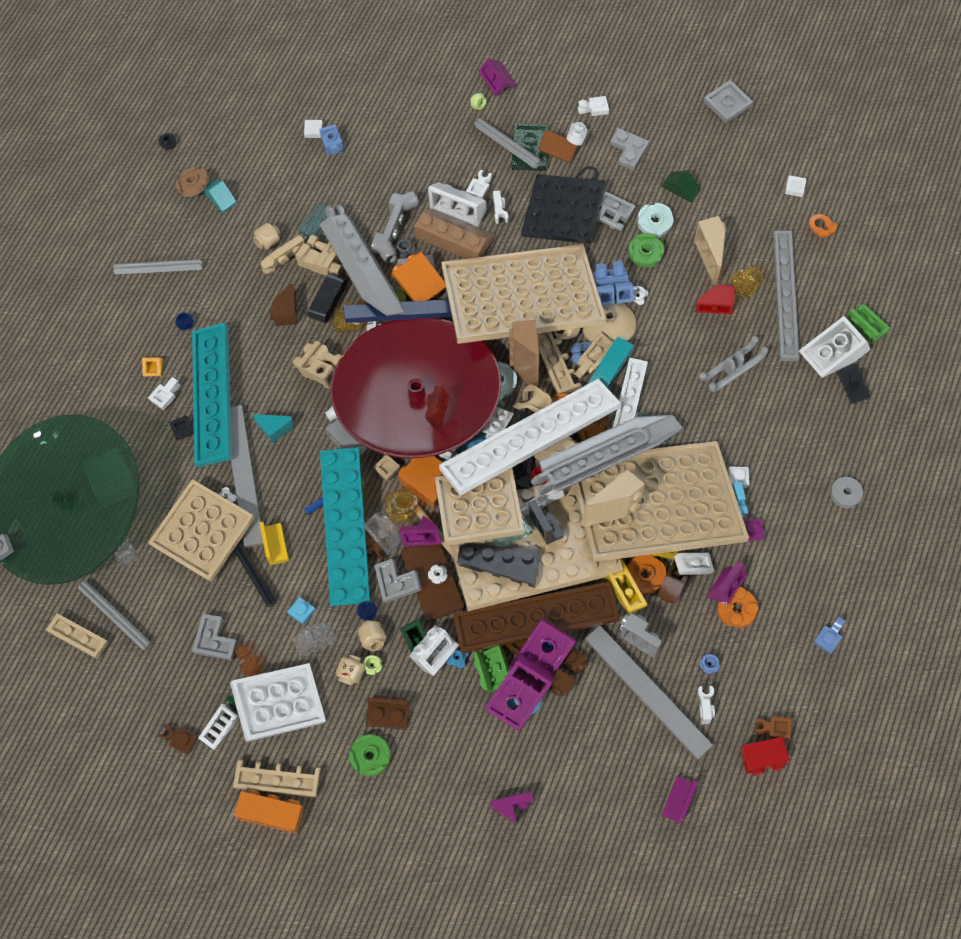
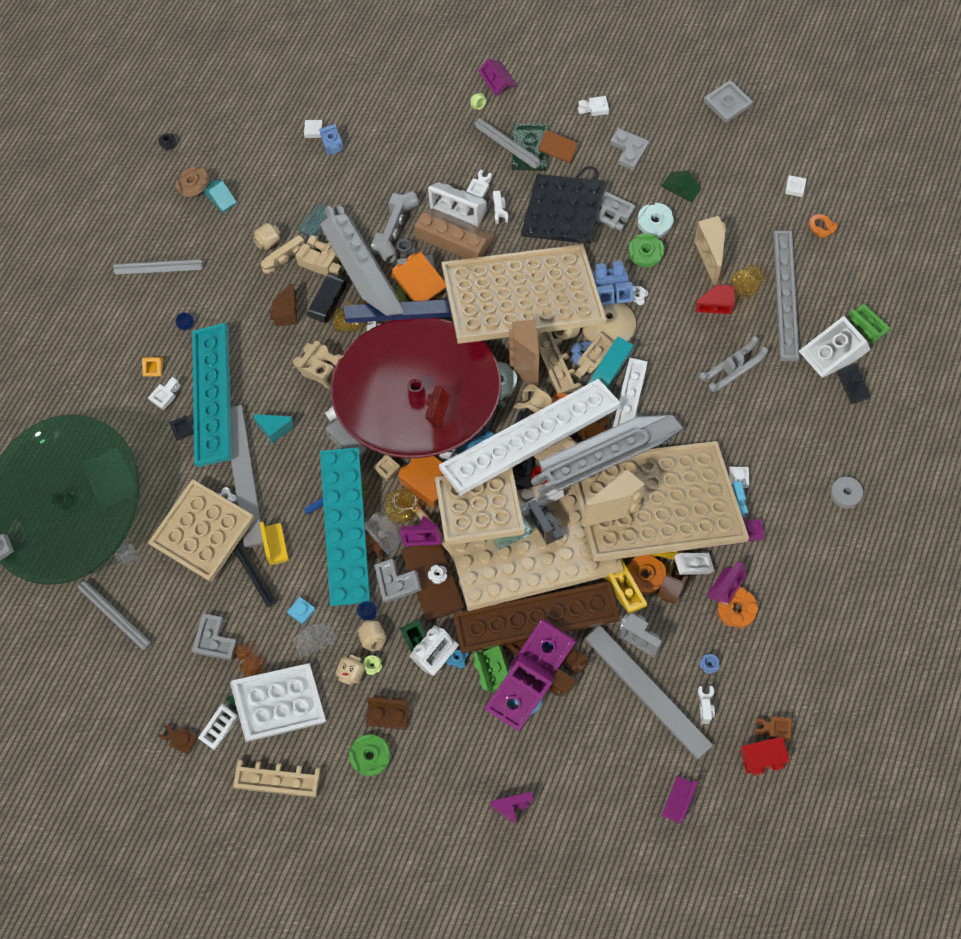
(77, 636): tan plate -> none
(269, 811): orange brick -> none
(498, 422): white hinge -> none
(511, 563): black wing -> none
(577, 133): white plate -> none
(829, 638): medium blue plate -> none

